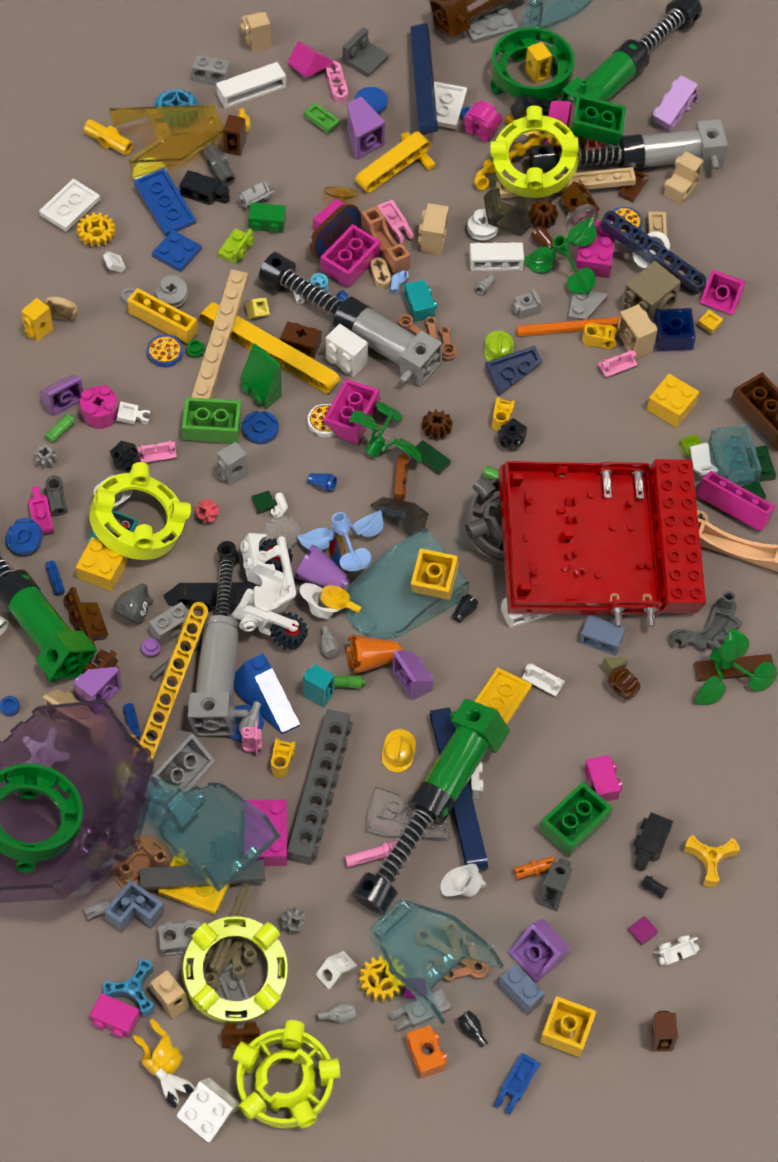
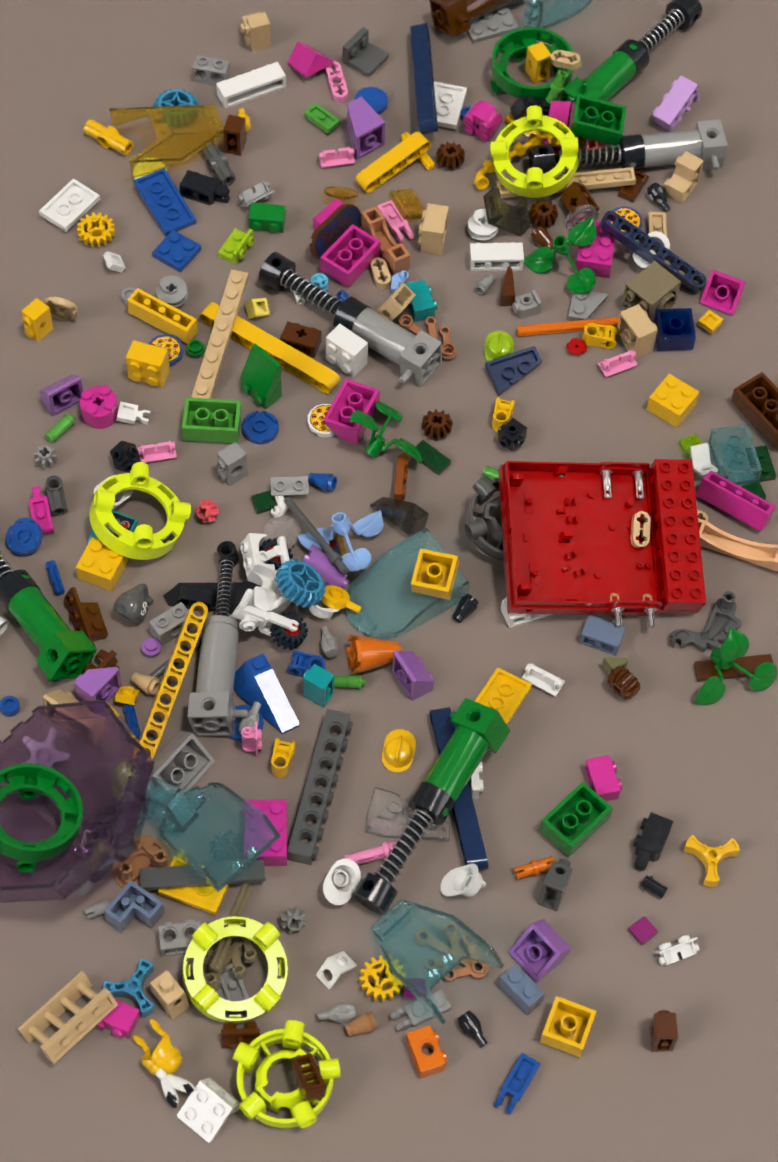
(77, 1027): none -> tan fence
(127, 695): none -> yellow plate
(147, 364): none -> yellow brick
(147, 683): none -> tan cone
(289, 486): none -> light grey hinge
(300, 583): none -> dark azure gear
(306, 661): none -> blue piece
(309, 1090): none -> reddish brown slope
(334, 557): none -> dark grey bar
(341, 157): none -> bright pink hinge
(341, 881): none -> white piece
(362, 1024): none -> medium nougat cone
(391, 308): none -> tan torso
(407, 203): none -> clear yellow plate
(450, 156): none -> reddish brown gear
(508, 292): none -> reddish brown slope
(557, 86): none -> bright green pin
(566, 60): none -> tan beam
(576, 346): none -> red plant
(635, 529): none -> tan beam
(658, 196): none -> black piece

